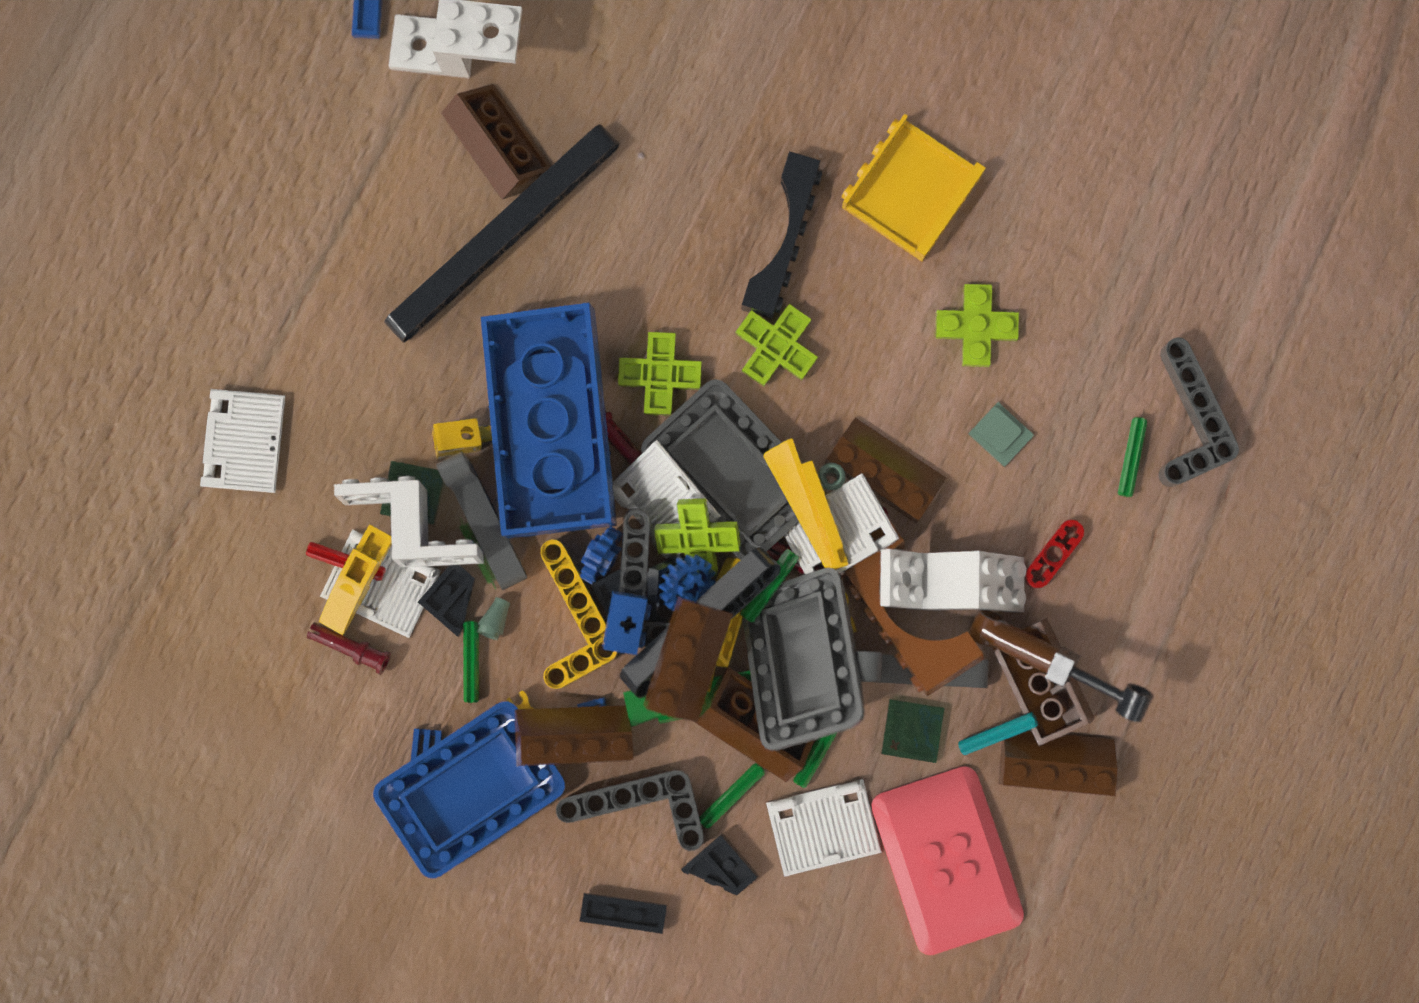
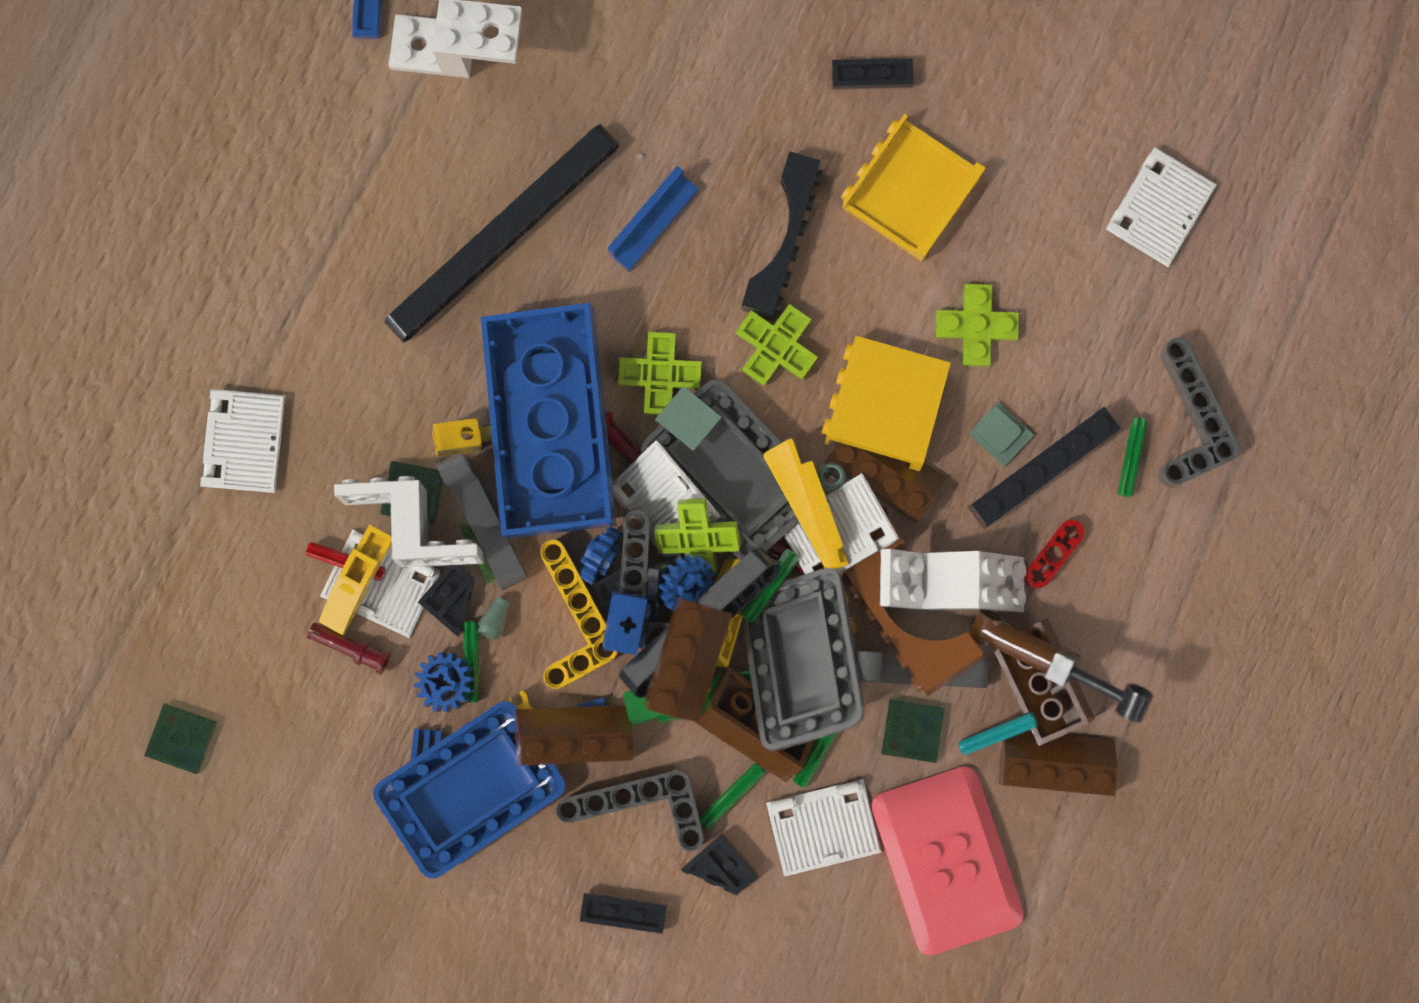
(180, 738): none -> clear green tile
(440, 692): none -> blue gear
(496, 140): reddish brown slope -> none
(652, 219): none -> blue fence
(688, 418): none -> sand green piece
(872, 73): none -> black plate
(887, 400): none -> yellow panel
(1044, 467): none -> black arch
(1161, 207): none -> white window

